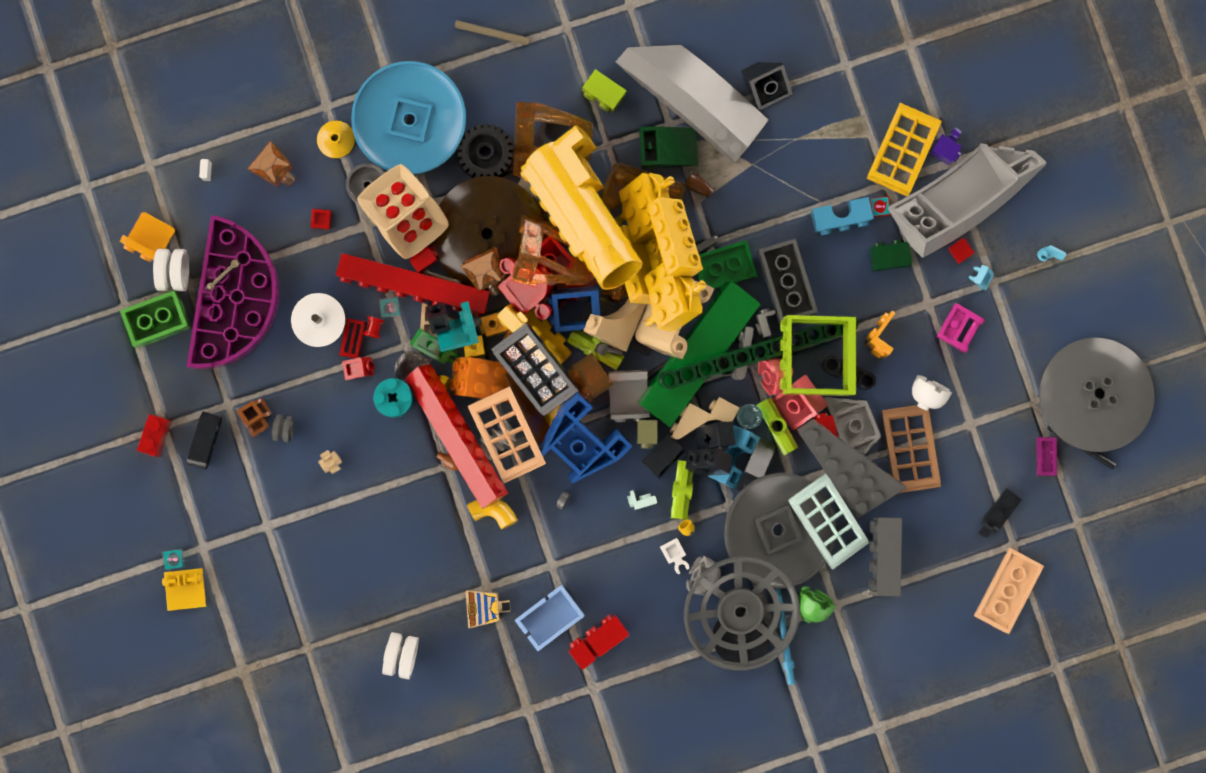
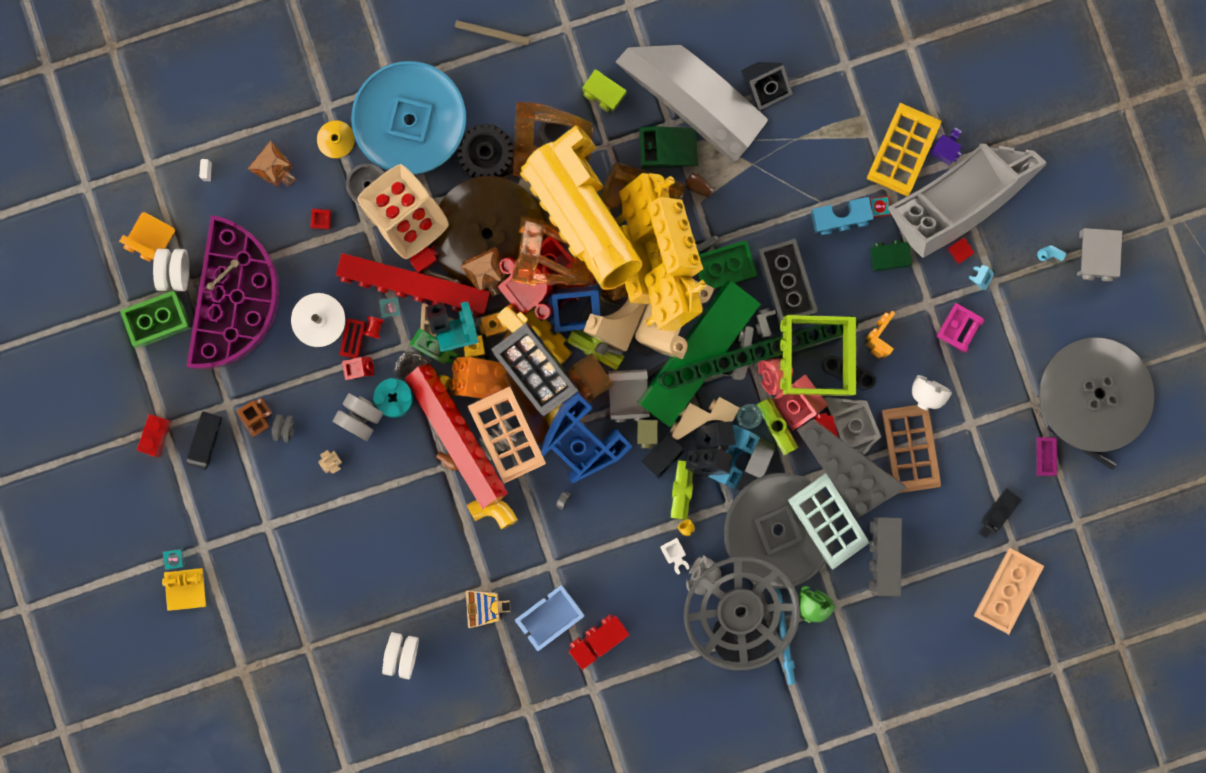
(360, 412): none -> light grey wheel
(645, 500): light aqua bracket -> none
(1100, 254): none -> light grey panel

